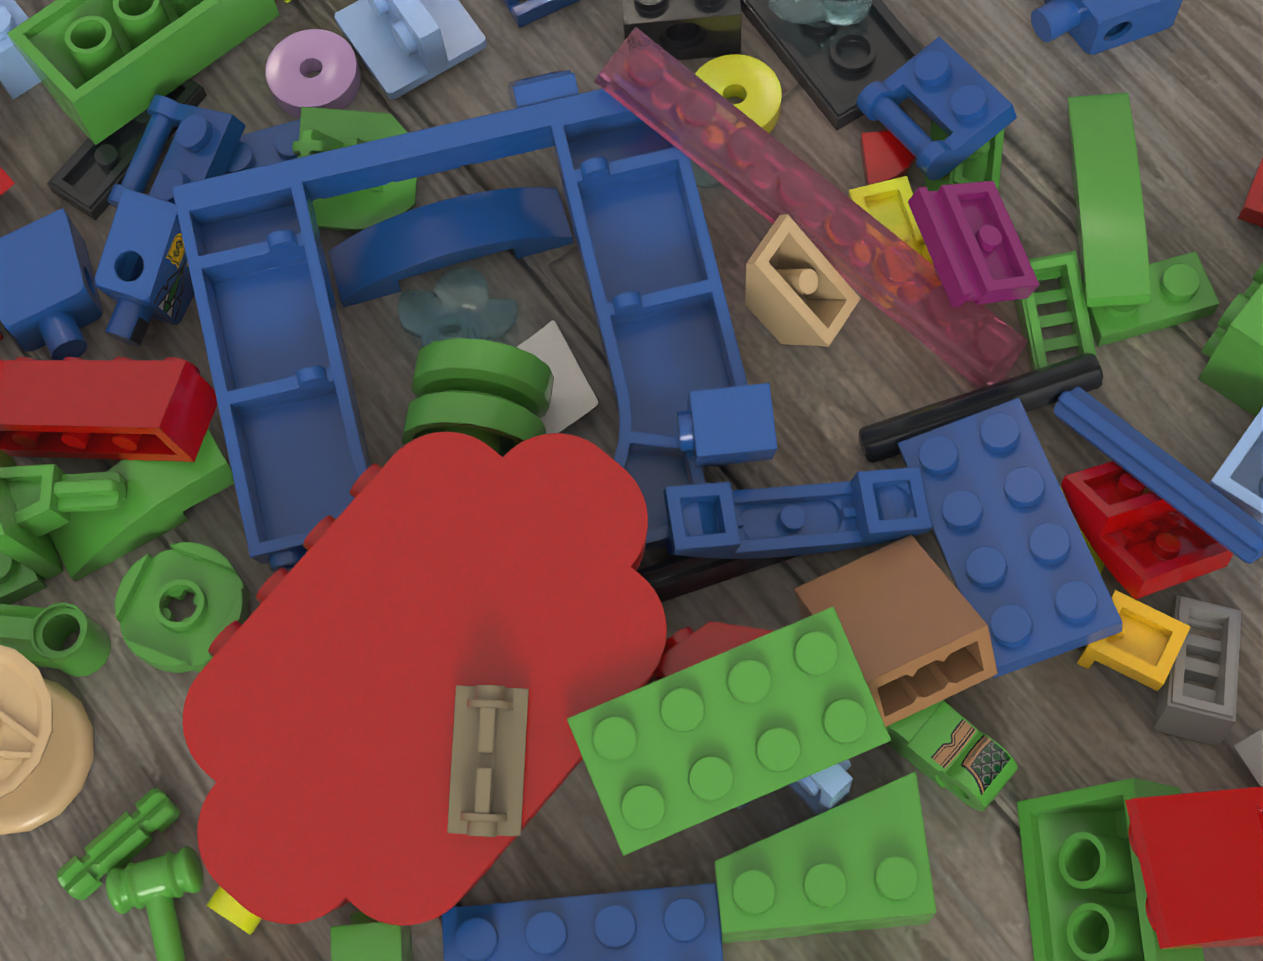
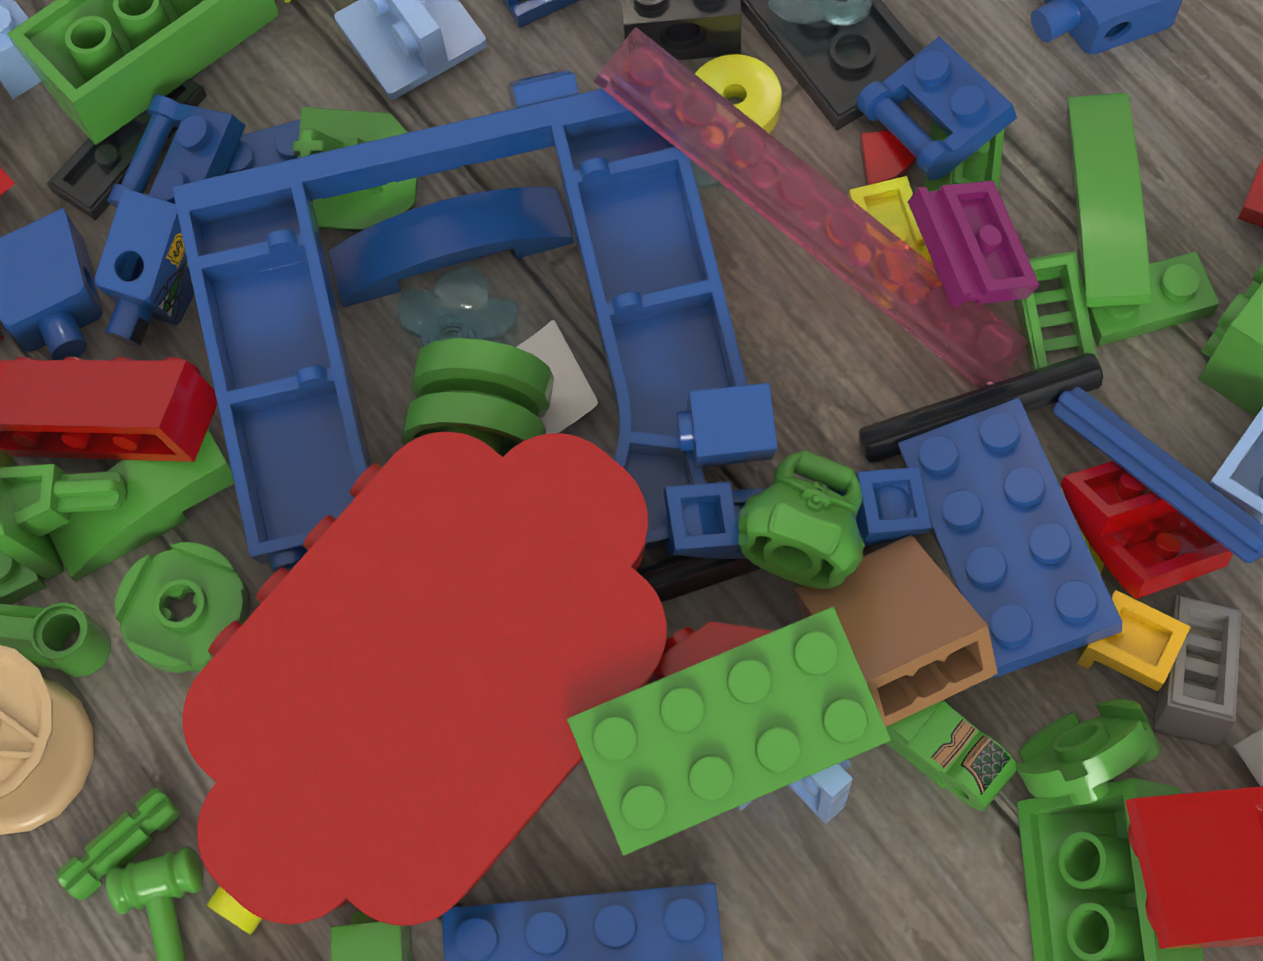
(310, 52): lavender piece -> none
(488, 761): dark tan hinge -> none
(796, 288): tan slope -> none
(802, 525): none -> bright green piece
(832, 873): bright green wedge -> none
(1084, 756): none -> bright green plate

